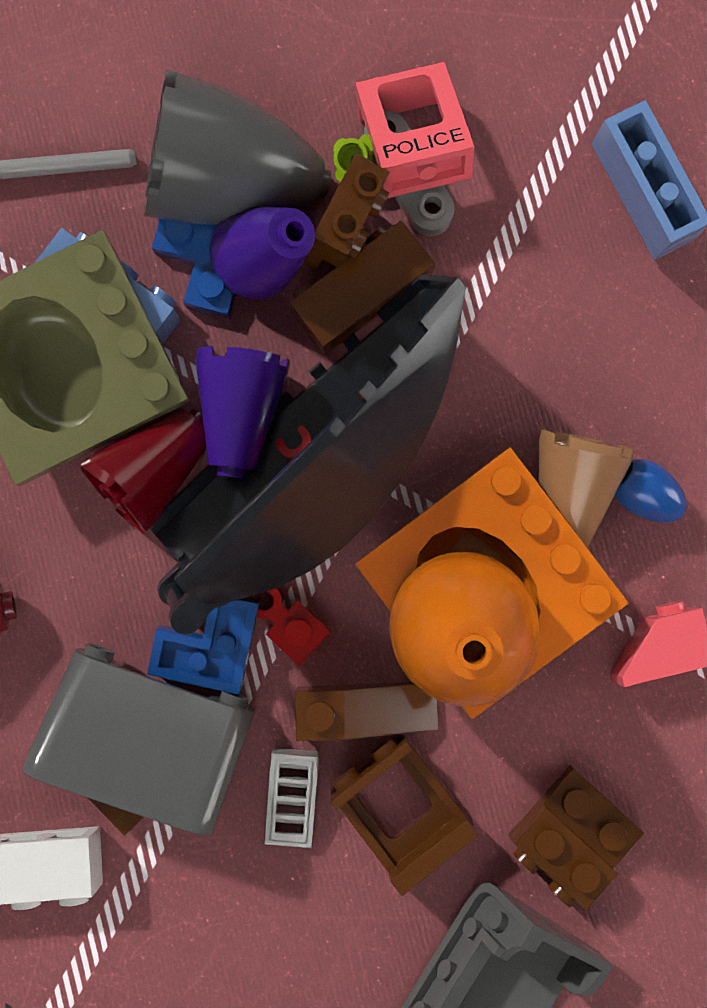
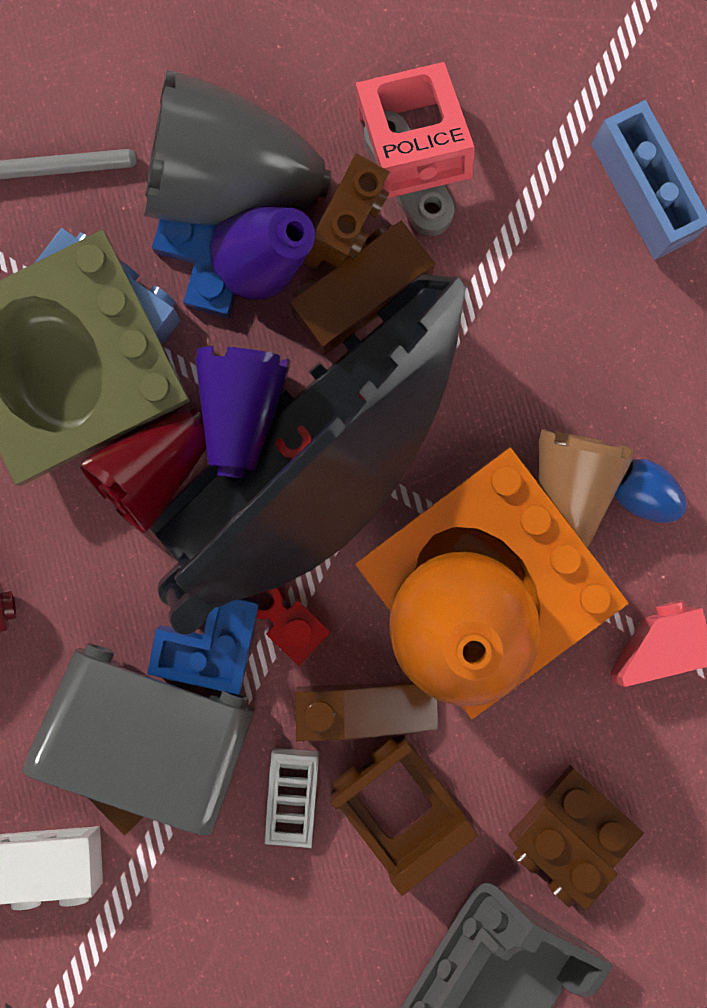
(345, 150): lime plate -> none

